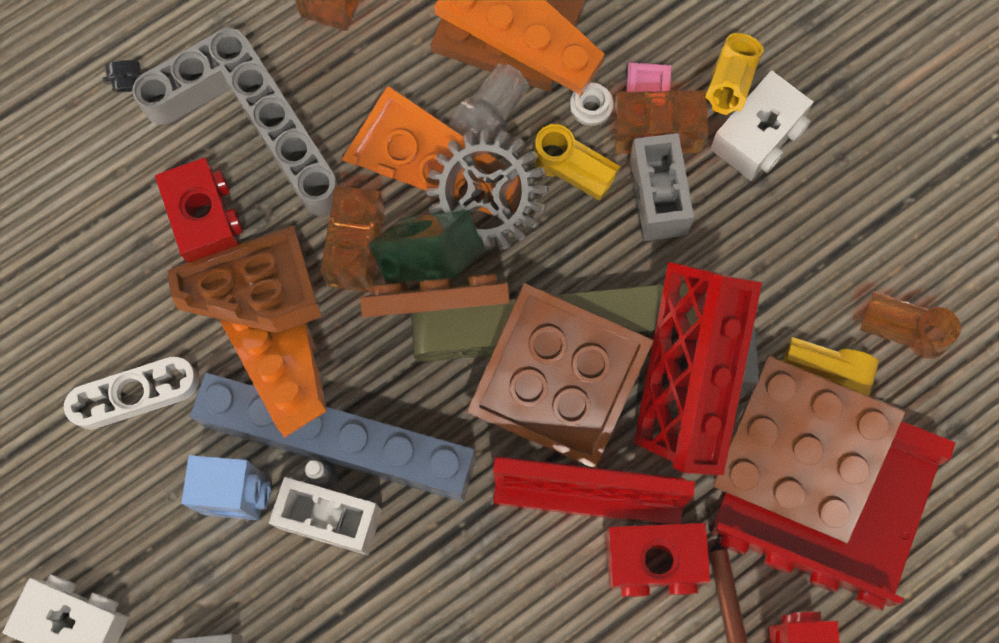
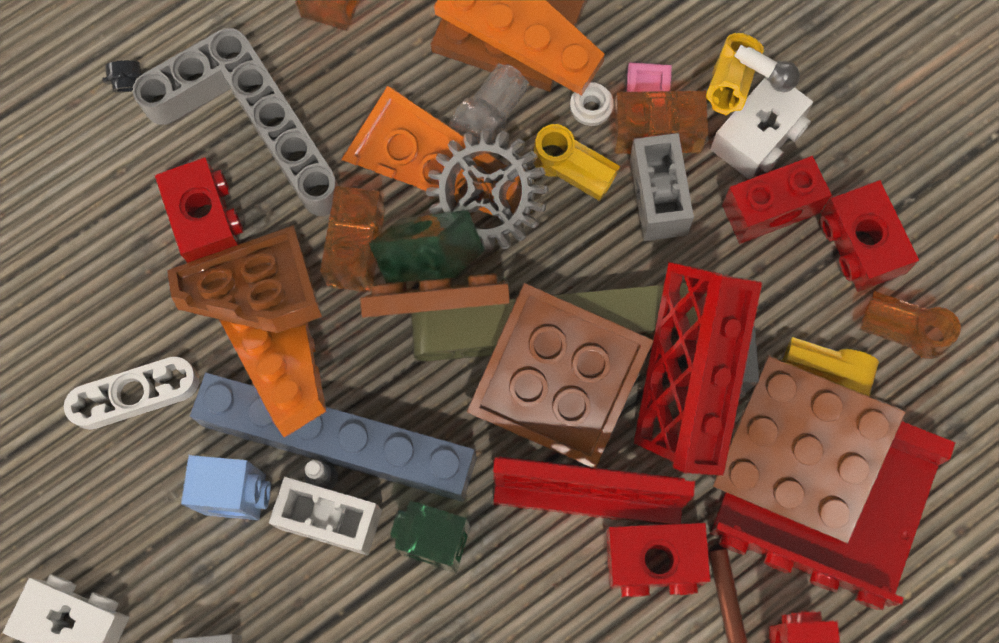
(430, 536): none -> clear green brick
(776, 199): none -> red brick
(781, 75): none -> piece
(872, 212): none -> red brick

